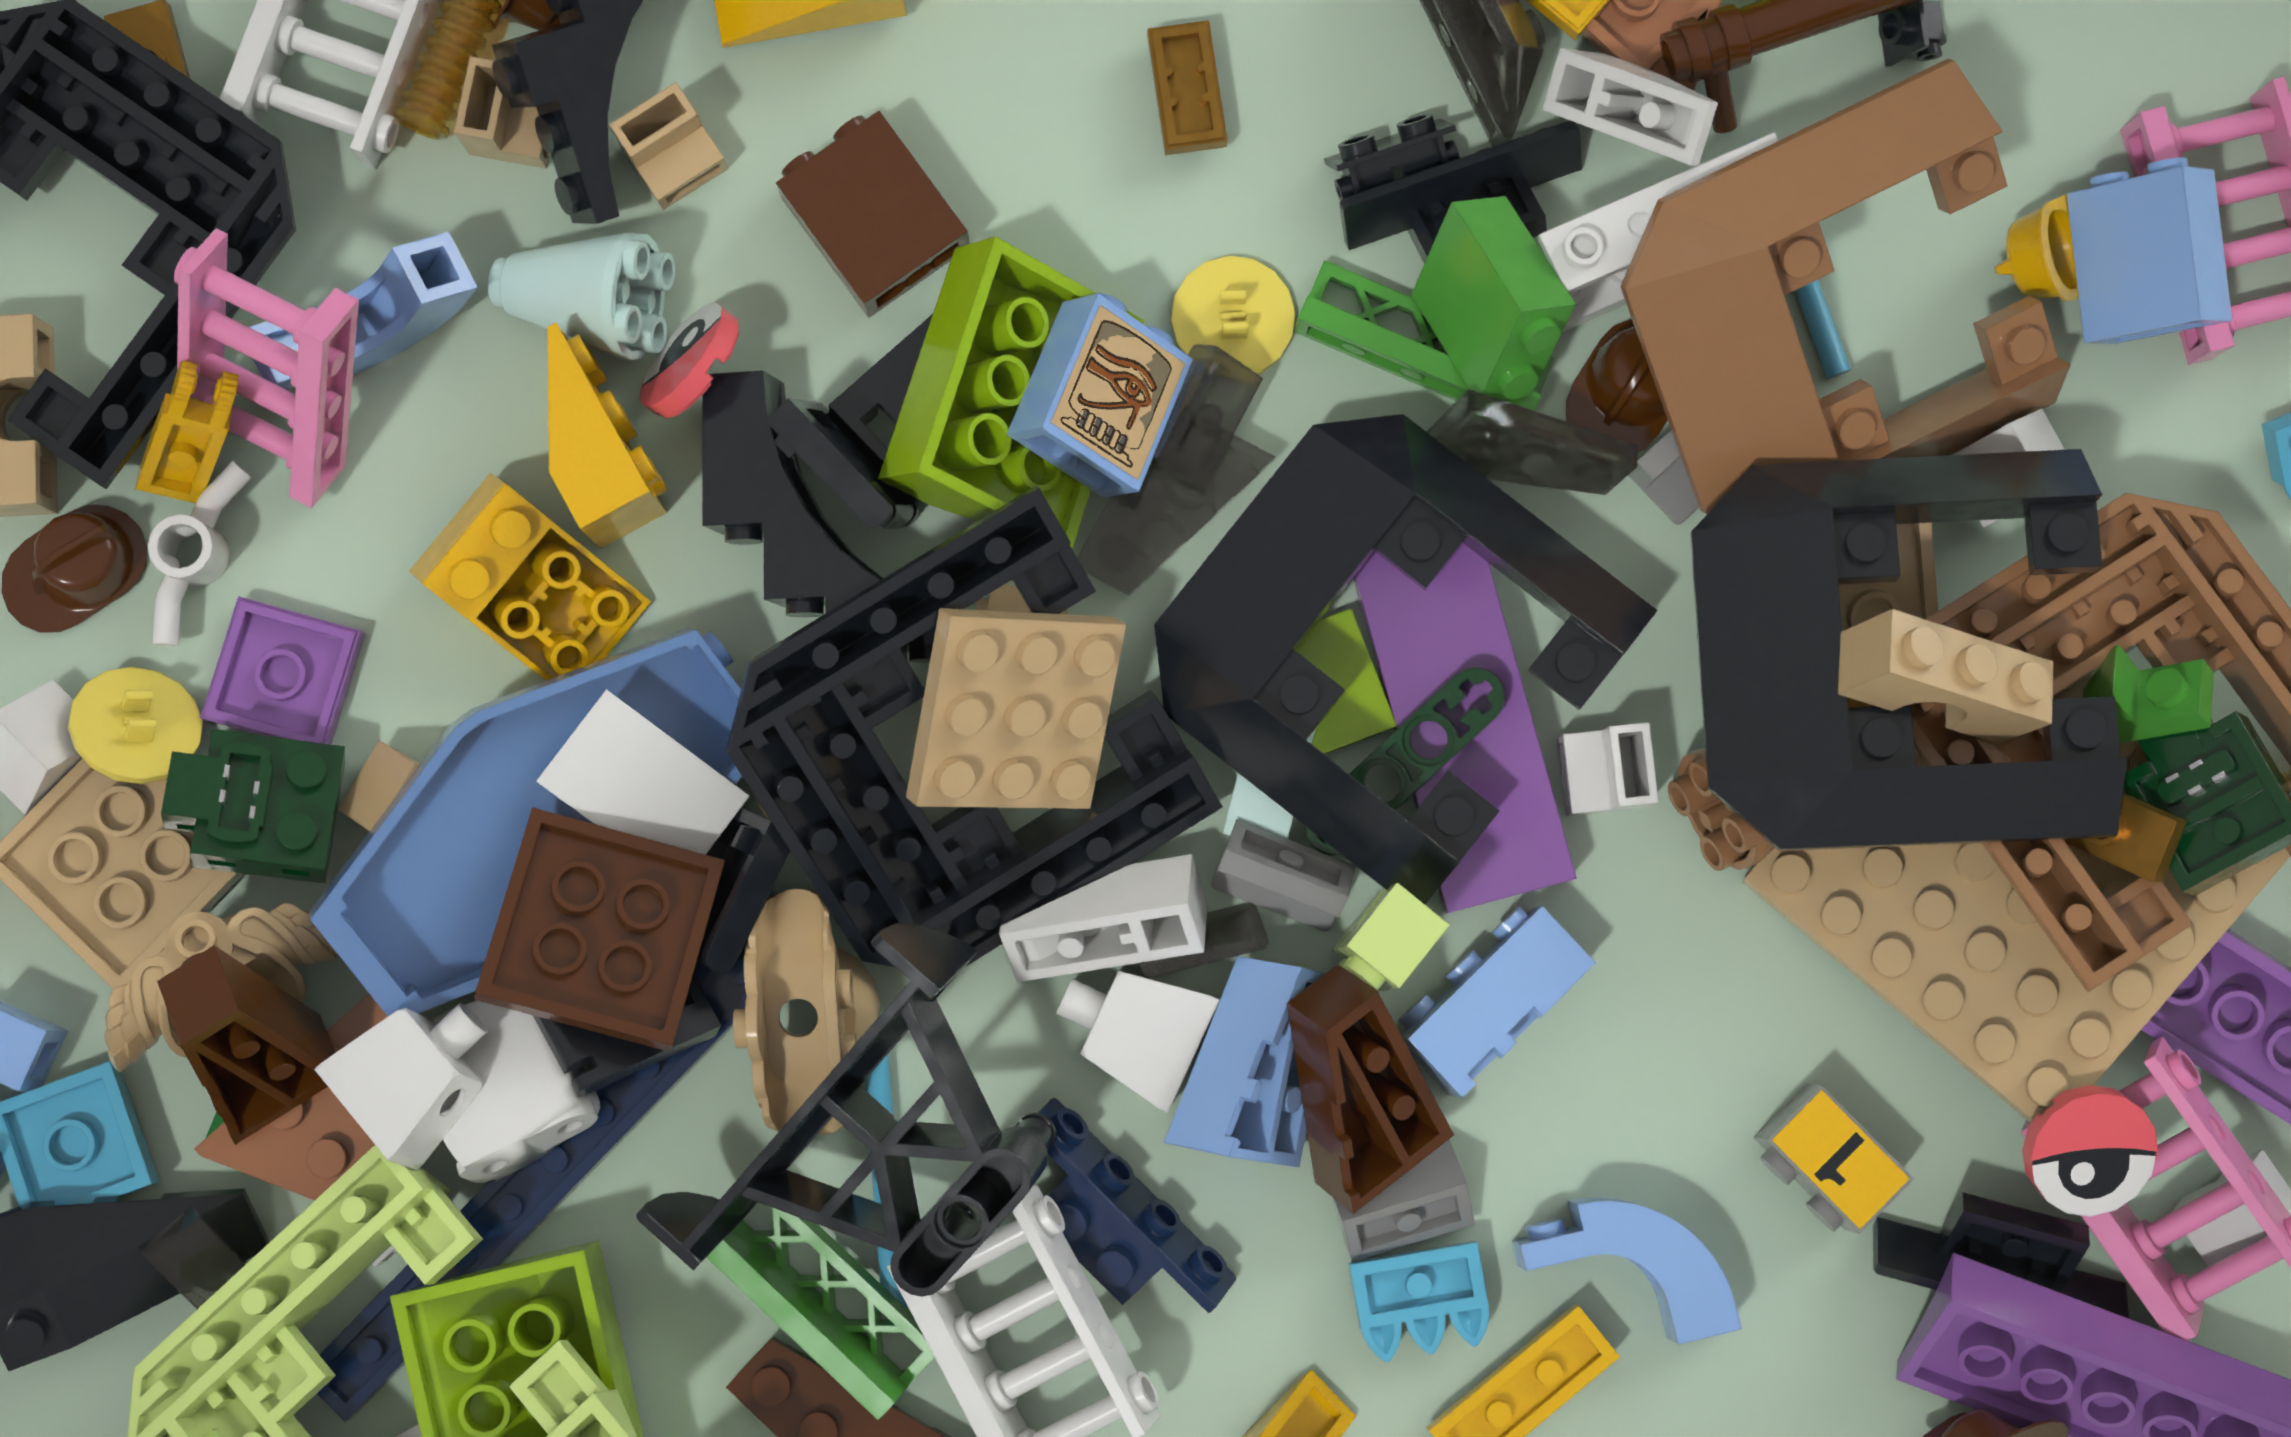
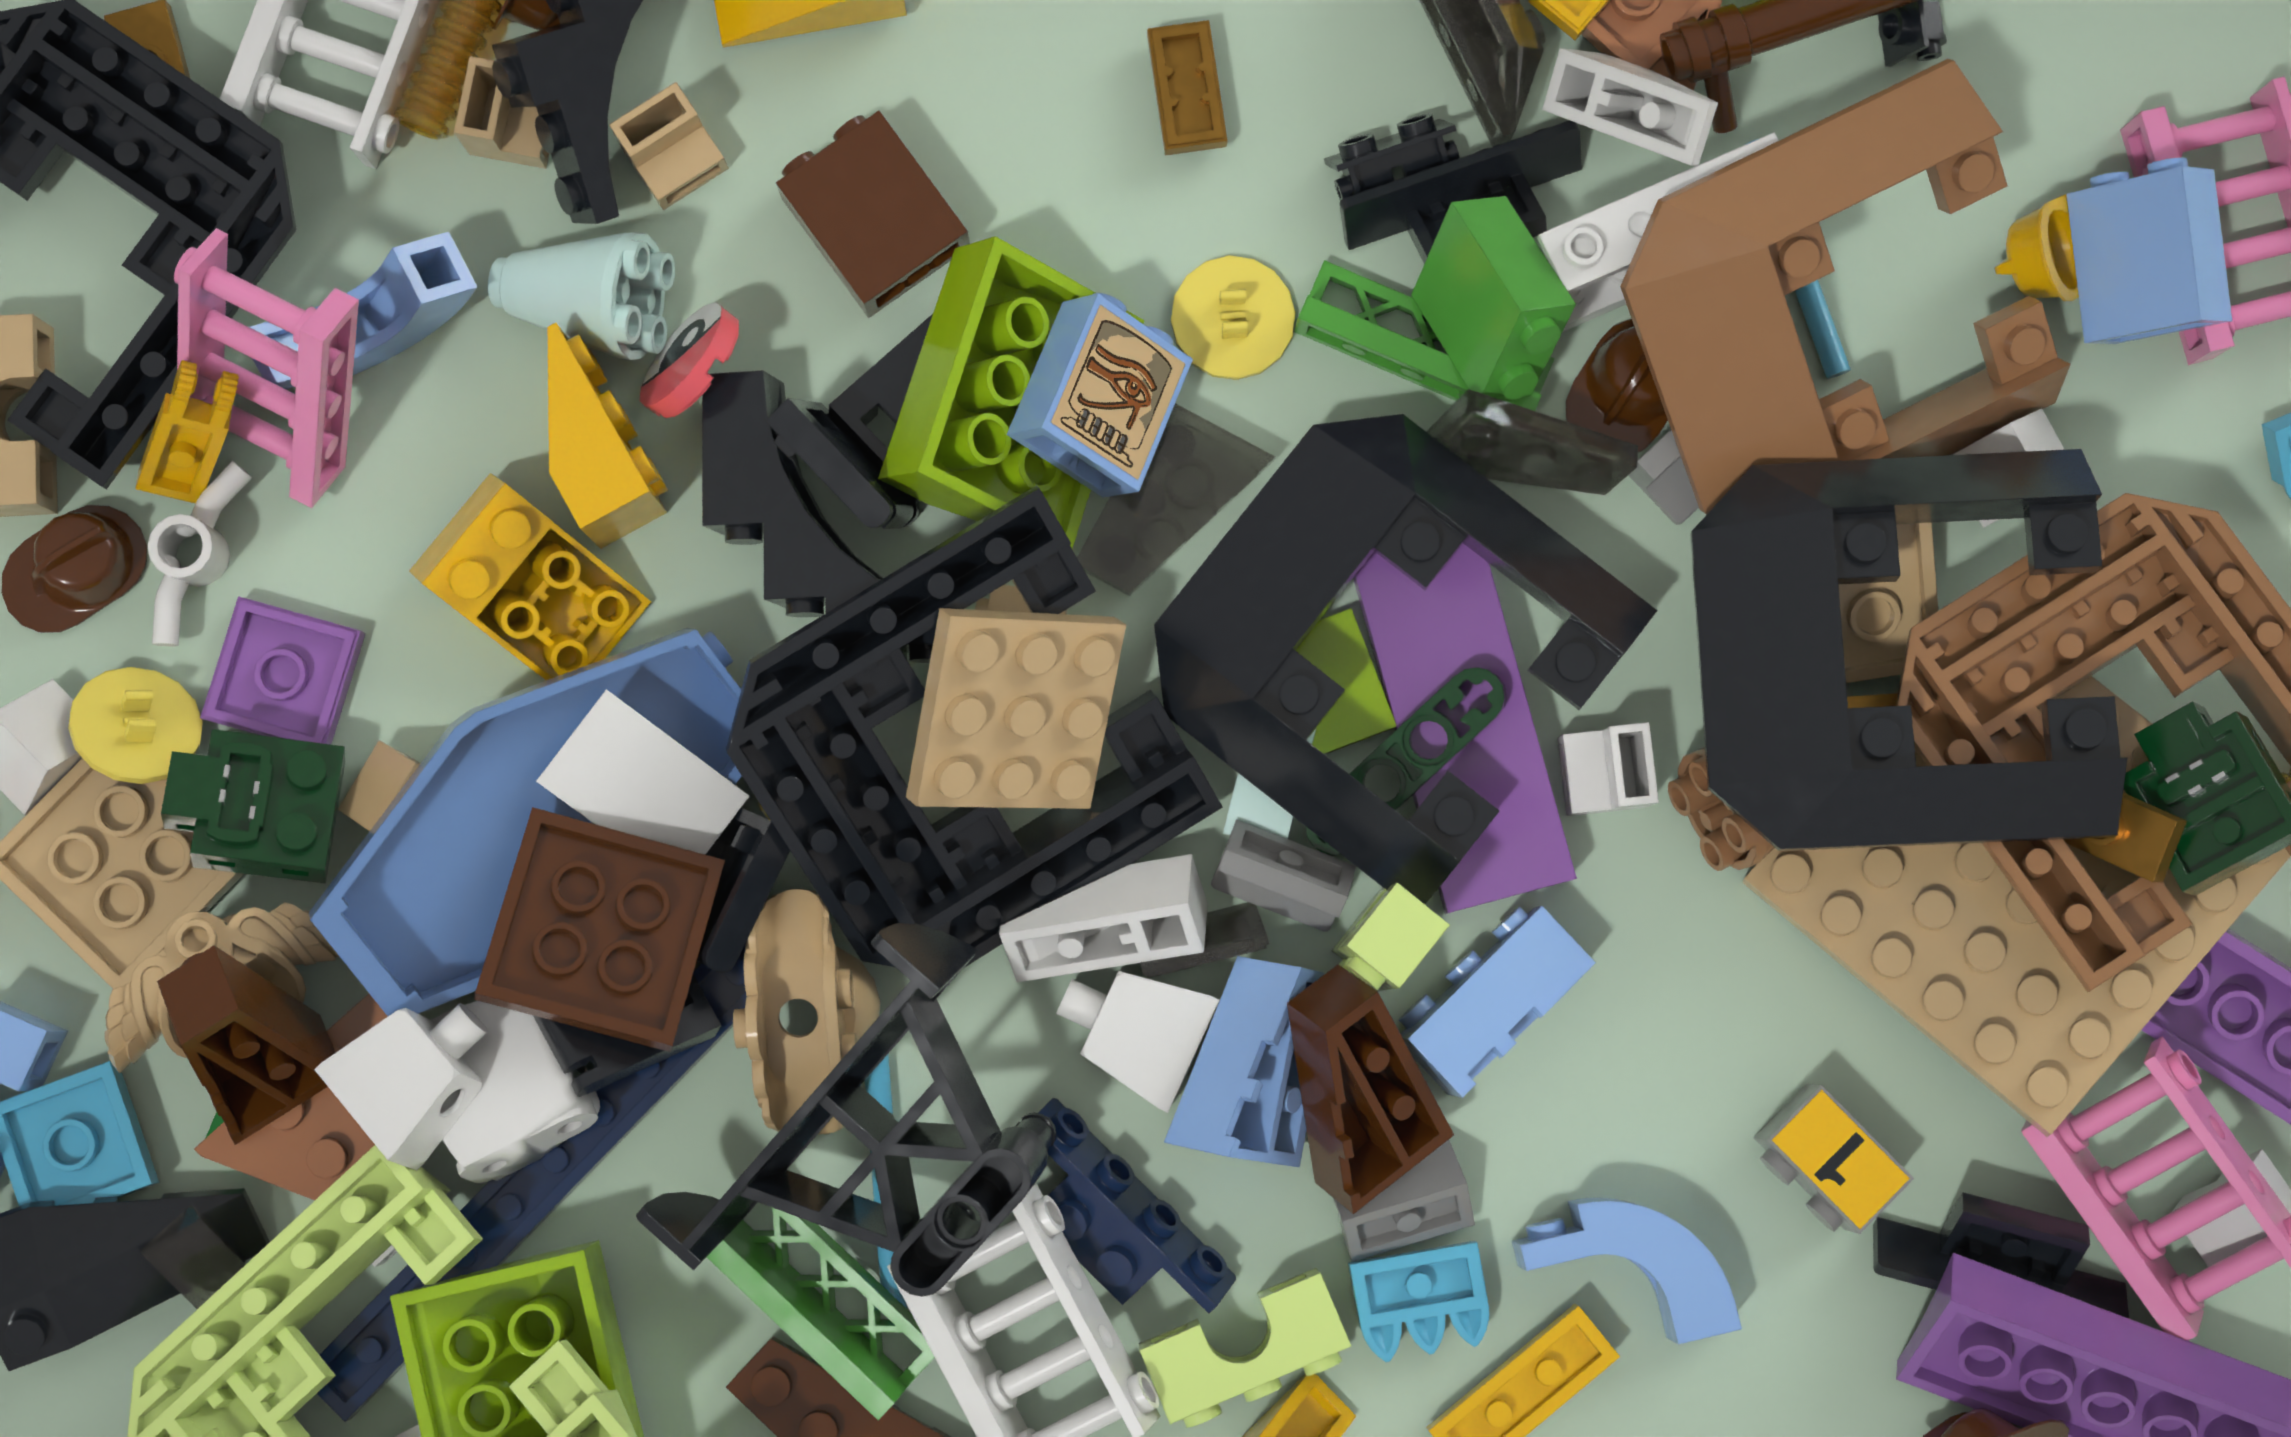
(1205, 414): clear smoke slope -> none
(1299, 1334): none -> yellowish green arch
(1910, 660): tan arch -> none
(2090, 1150): tile -> none
(2154, 699): bright green slope -> none

